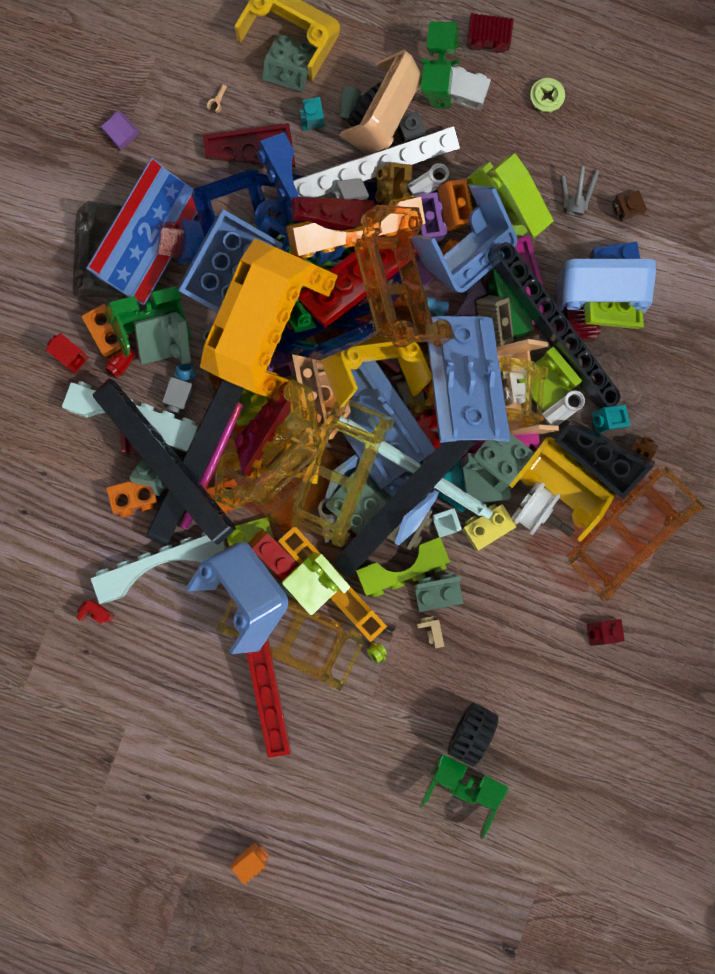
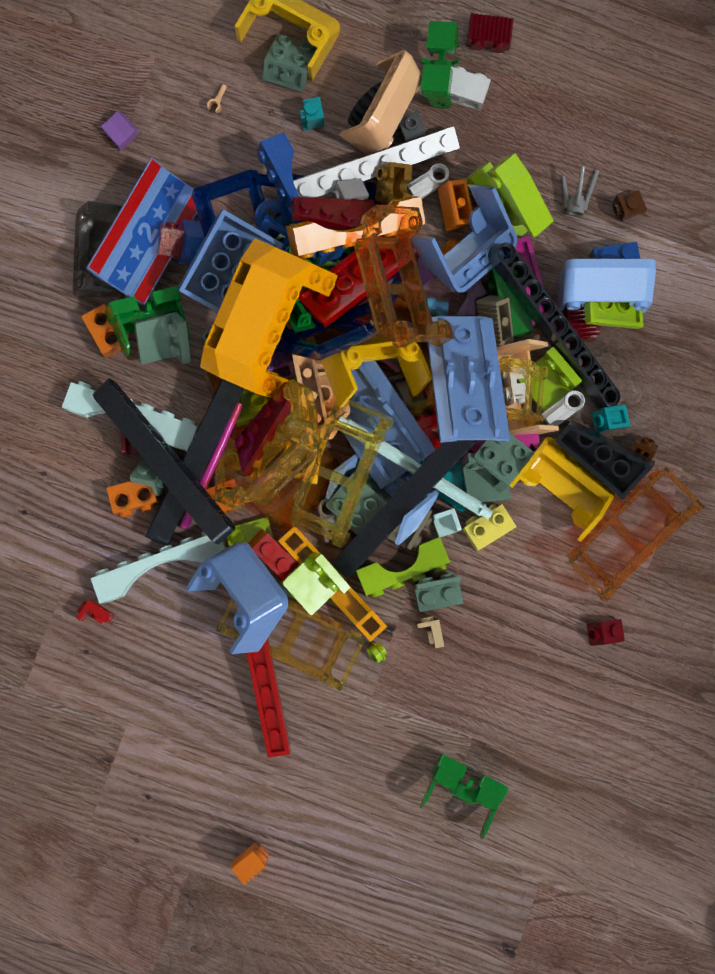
(66, 352): red brick -> none
(118, 364): red cone -> none
(178, 395): light grey brick -> none
(185, 372): dark azure plate -> none
(242, 144): dark red wing -> none
(349, 98): sand green cone -> none
(433, 221): medium lavender brick -> none
(473, 734): black tyre -> none
(539, 509): white wheel -> none
(547, 85): yellowish green gear -> none

